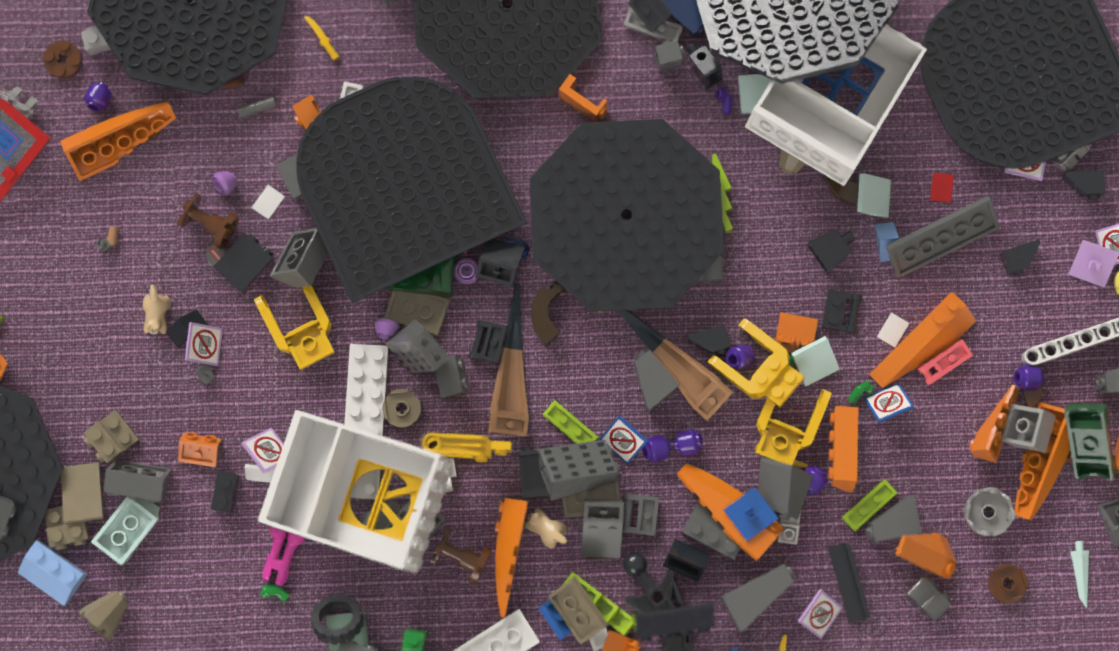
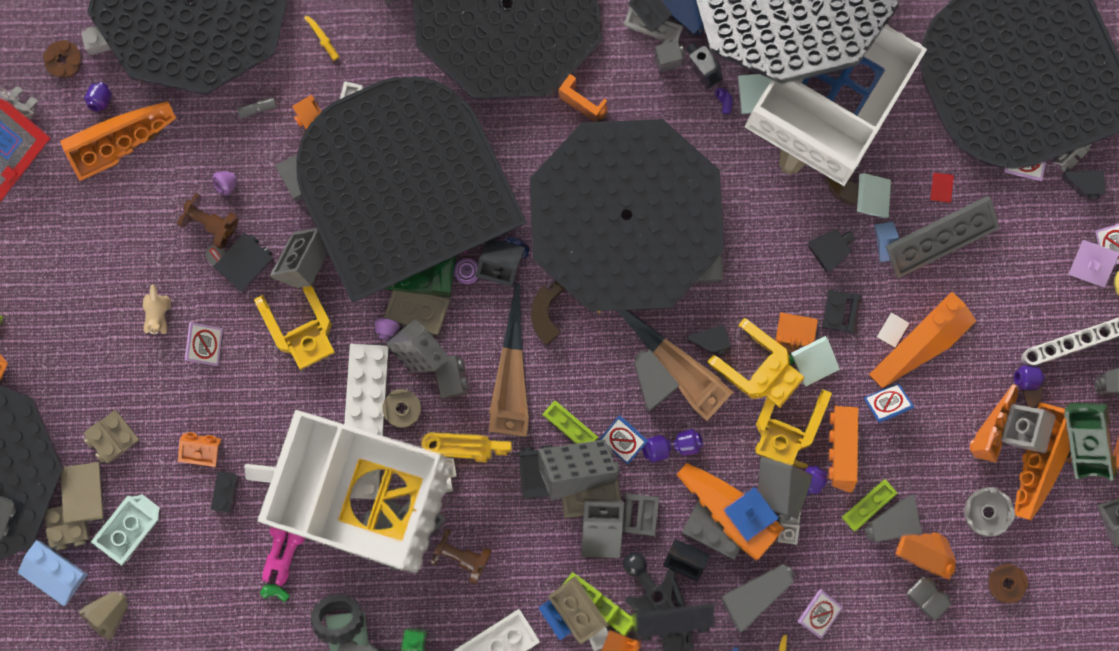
(110, 241): arm -> none
(137, 480): dark grey slope -> none
(179, 330): black slope -> none
(205, 374): dark grey piece -> none
(234, 83): reddish brown tile -> none
(264, 449): piece -> none
(268, 202): white sticker -> none
(493, 344): black plate -> none
(507, 547): orange wedge -> none
(549, 530): tan animal -> none
(725, 187): lime slope -> none
(740, 357): dark purple head -> none
(849, 582): black panel -> none
(858, 391): green arm -> none
(945, 361): coral plate -> none
(1019, 258): black slope -> none
(1080, 564): light aqua bar -> none

